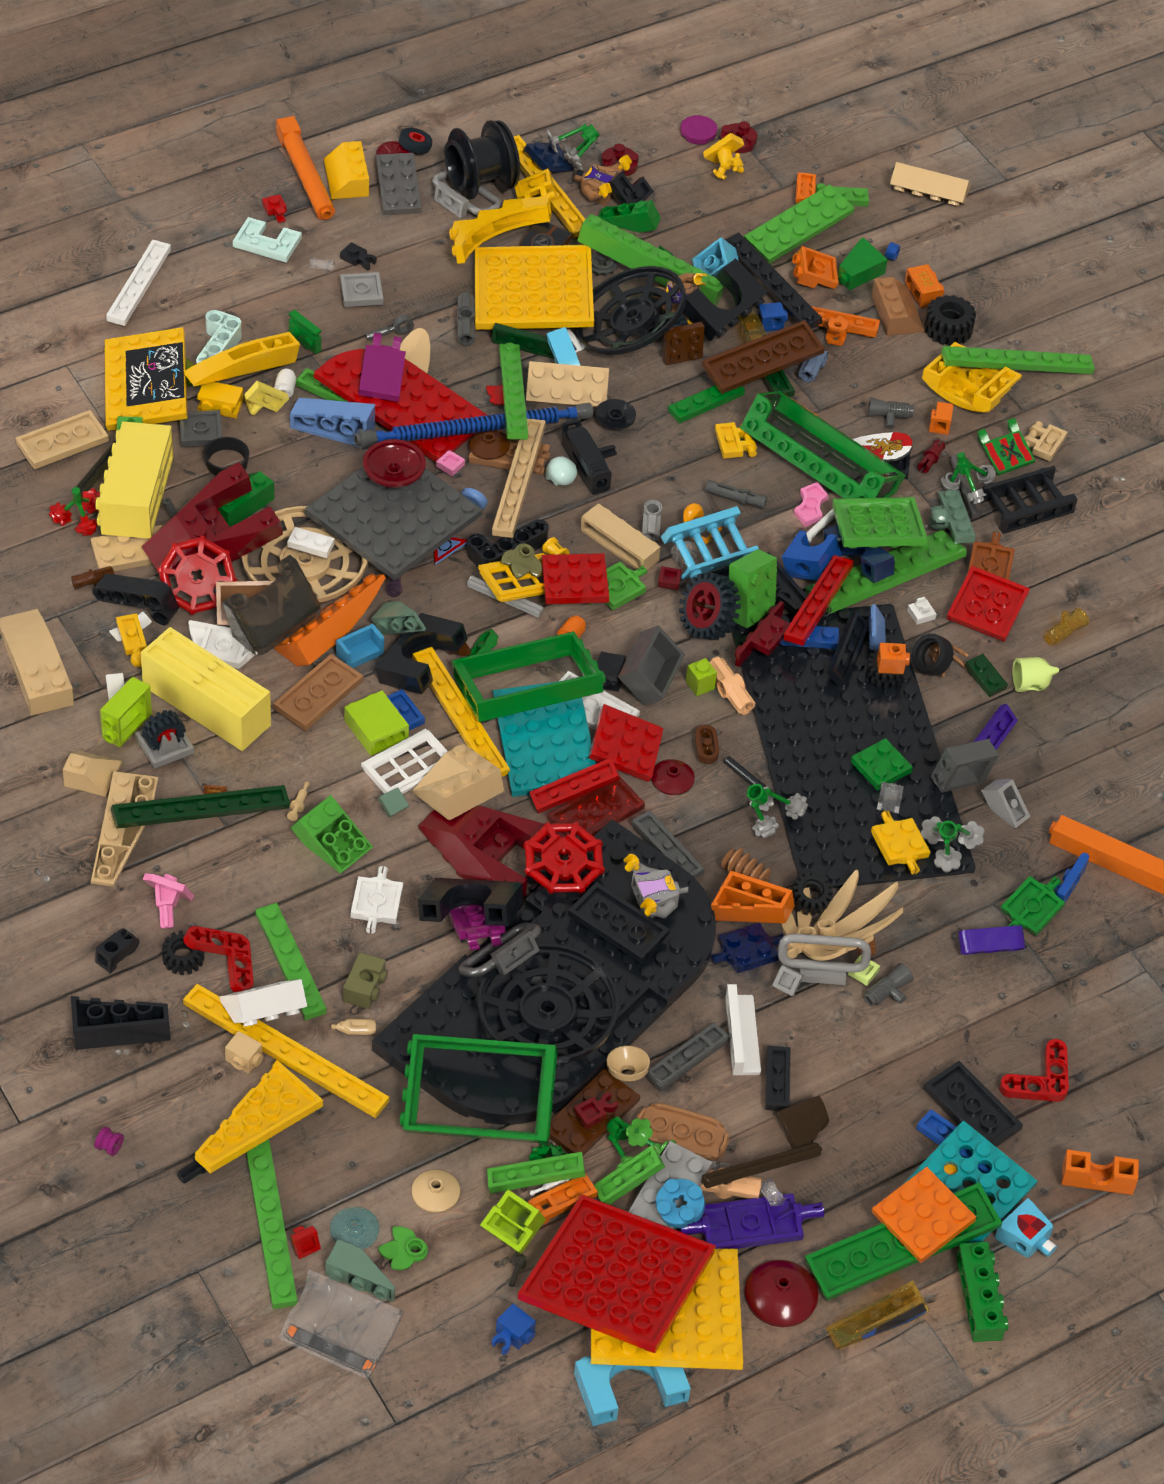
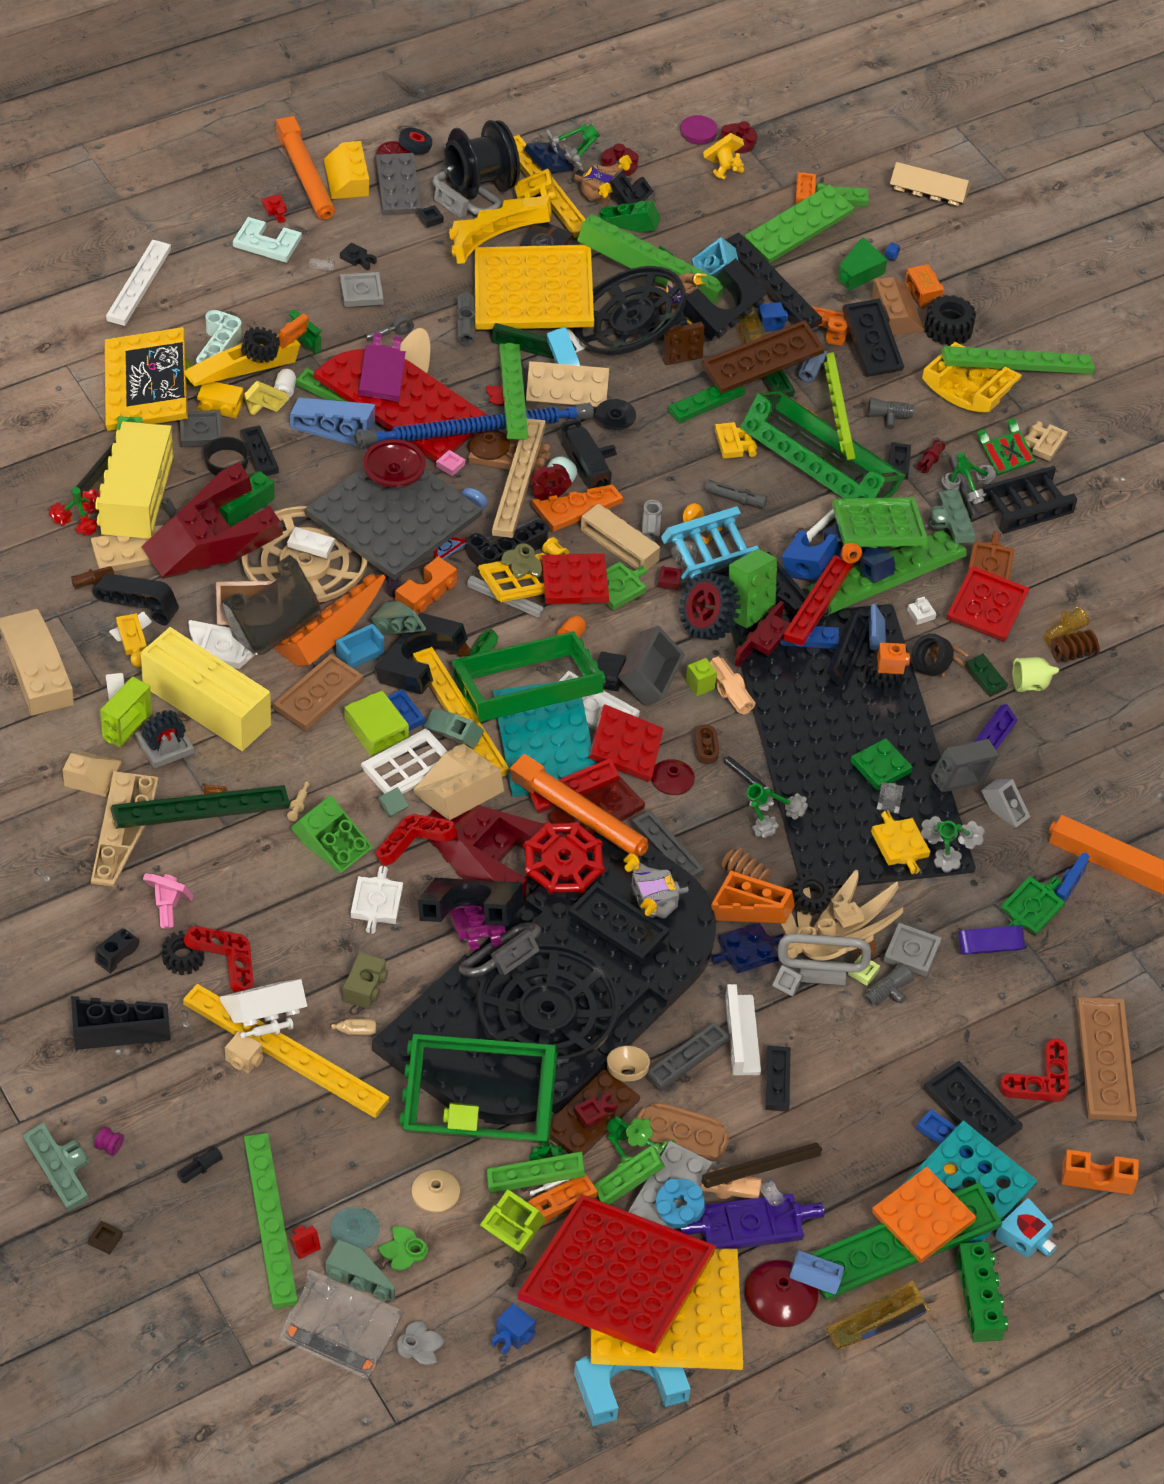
(59, 1164): none -> sand green plate
(62, 439): tan plate -> none
(105, 1237): none -> dark brown plate
(193, 563): plate -> none
(252, 347): none -> black tyre
(259, 450): none -> black plate
(261, 1114): yellow wing -> none
(274, 1027): none -> white piece
(290, 958): bright green plate -> none
(293, 330): none -> orange plate
(410, 828): none -> red beam
(419, 1343): none -> light grey plate
(430, 216): none -> black plate
(438, 578): none -> orange arch
(454, 727): none -> sand green slope
(461, 1116): none -> lime brick
(533, 778): none -> orange brick
(541, 476): none -> dark red plate
(569, 509): none -> orange wing
(599, 258): dark grey gear -> none
(804, 1121): dark brown slope -> none
(809, 510): bright pink tile -> none
(815, 268): orange plate -> none
(816, 1272): none -> medium blue slope
(839, 406): none -> lime plate
(847, 549): none -> orange plate
(847, 913): none -> tan plate
(873, 337): none -> black plate
(887, 446): shield -> none
(913, 949): none -> light grey plate
(941, 418): orange brick -> none
(1075, 645): none -> reddish brown piece
(1106, 1059): none -> medium nougat plate

